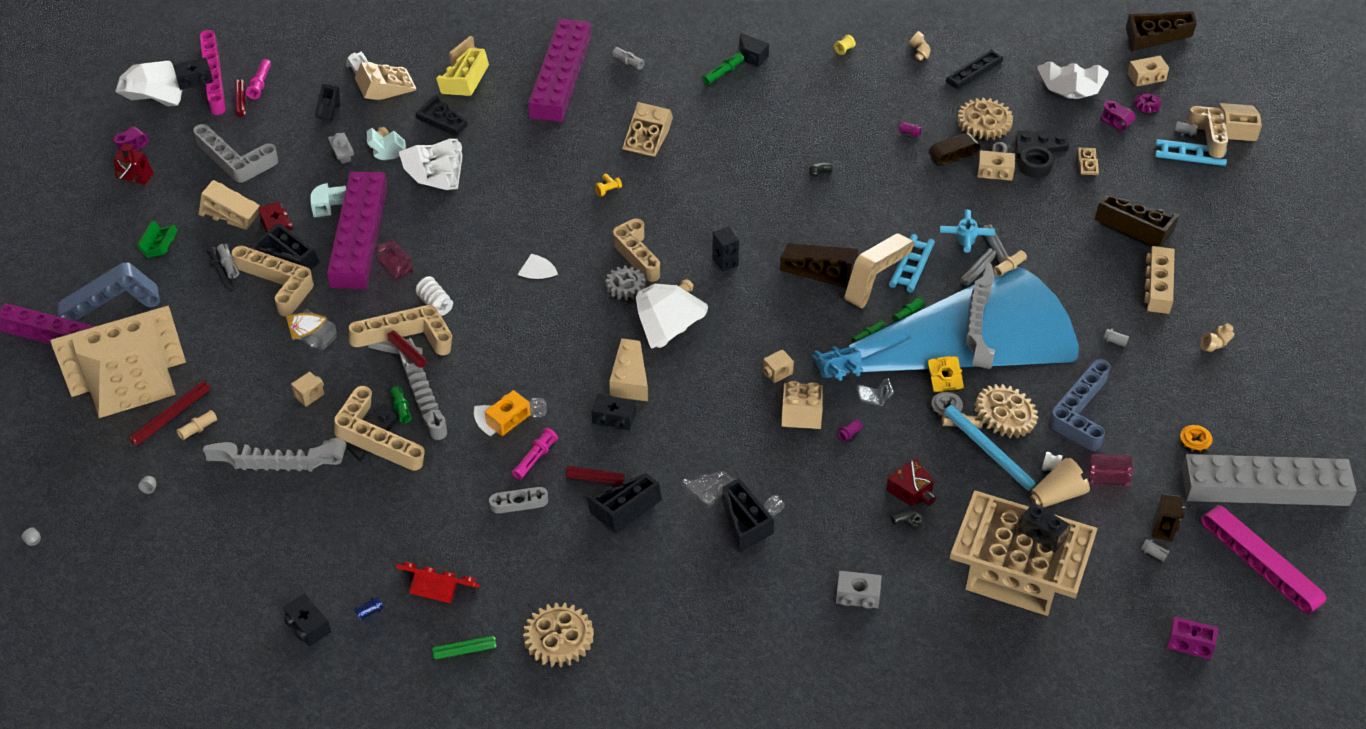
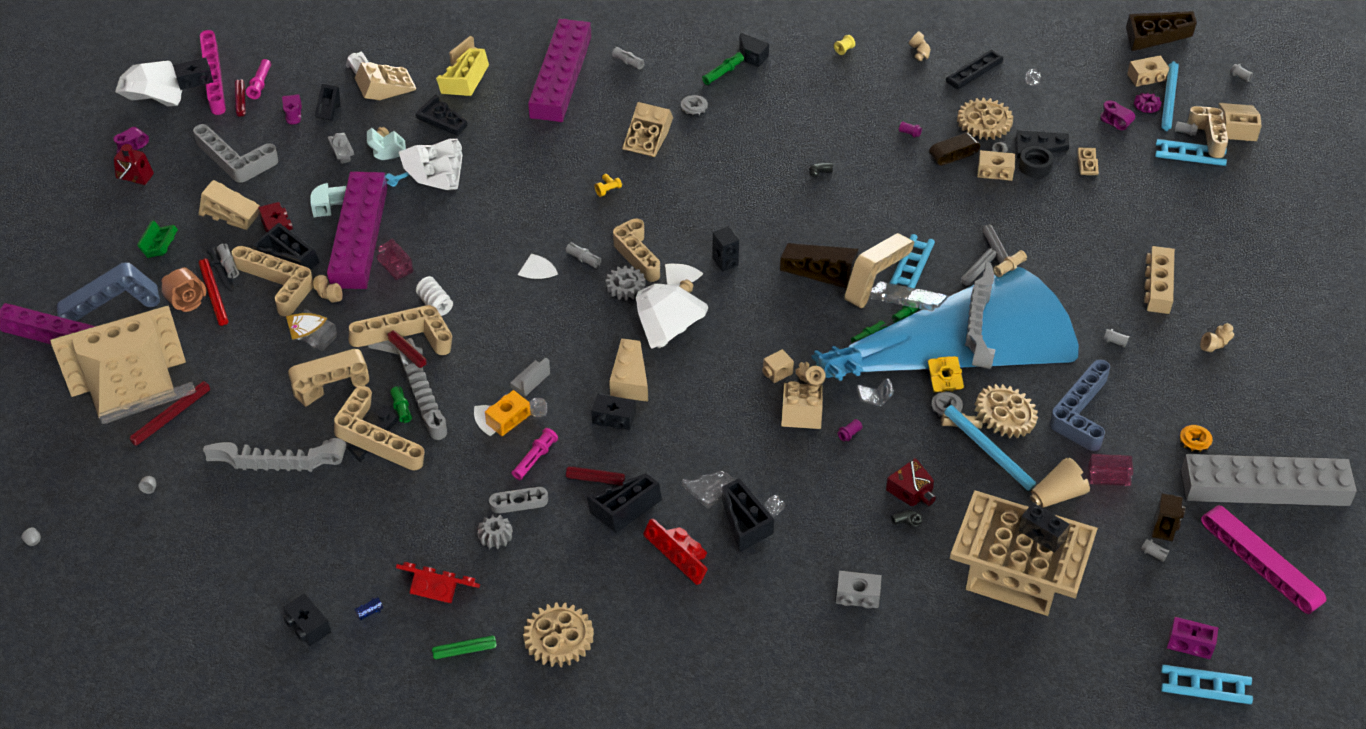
(147, 403): none -> clear axle
(183, 289): none -> nougat brick
(197, 425): tan pin -> none
(213, 292): none -> red axle
(292, 107): none -> magenta piece
(330, 369): none -> tan beam
(332, 292): none -> tan arm
(393, 180): none -> medium azure hand
(495, 532): none -> light grey gear
(531, 377): none -> light grey panel
(583, 255): none -> light grey pin
(677, 272): none -> white sticker
(679, 549): none -> red bracket
(694, 101): none -> light grey gear
(814, 375): none -> tan arm
(907, 296): none -> clear windscreen
(967, 231): medium azure bar -> none
(1033, 77): none -> clear bush
(1051, 461): white wheel -> none
(1072, 79): white brick -> none
(1136, 220): dark brown wedge -> none
(1170, 96): none -> medium azure axle
(1217, 678): none -> medium azure bar
(1241, 72): none -> light grey pin

